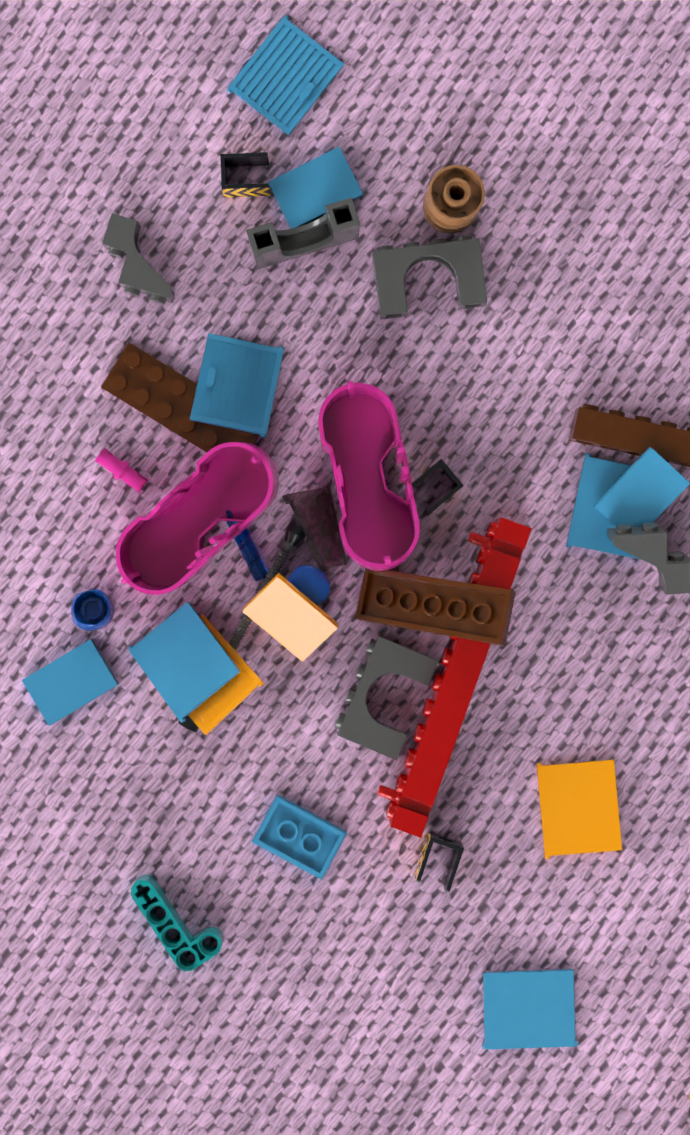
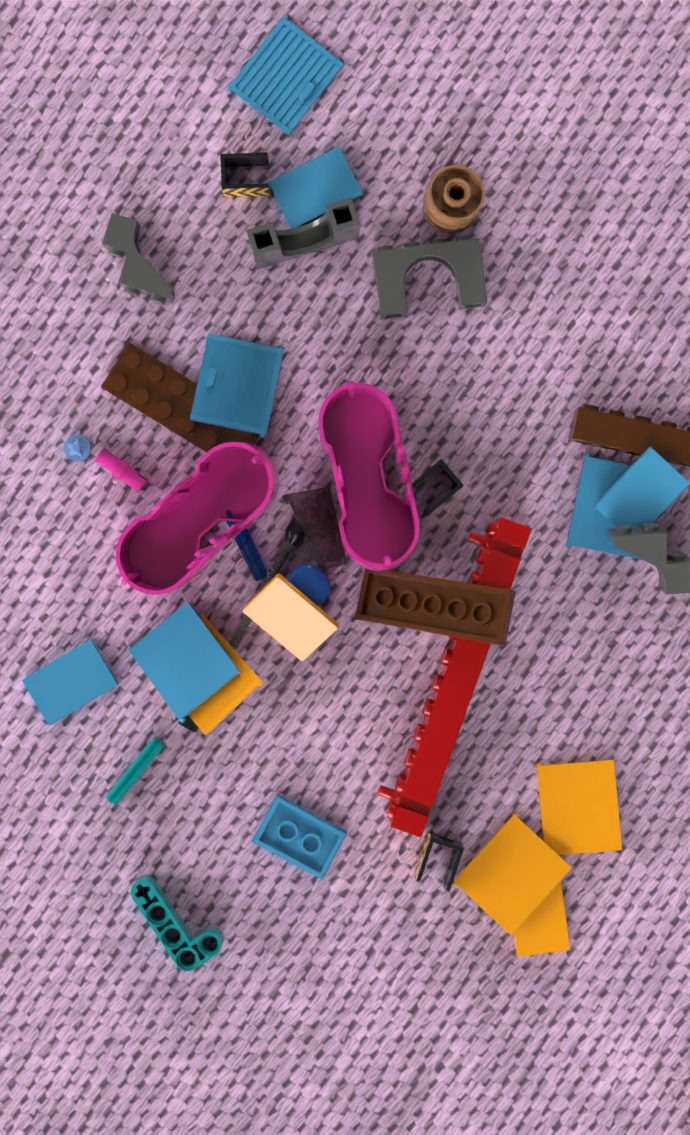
(77, 448): none -> medium blue tile
(92, 610): blue hair -> none
(135, 771): none -> teal axle
(357, 722): dark grey arch -> none
(512, 874): none -> light orange piece
(529, 1009): dark azure piece -> none
(544, 928): none -> light orange tile

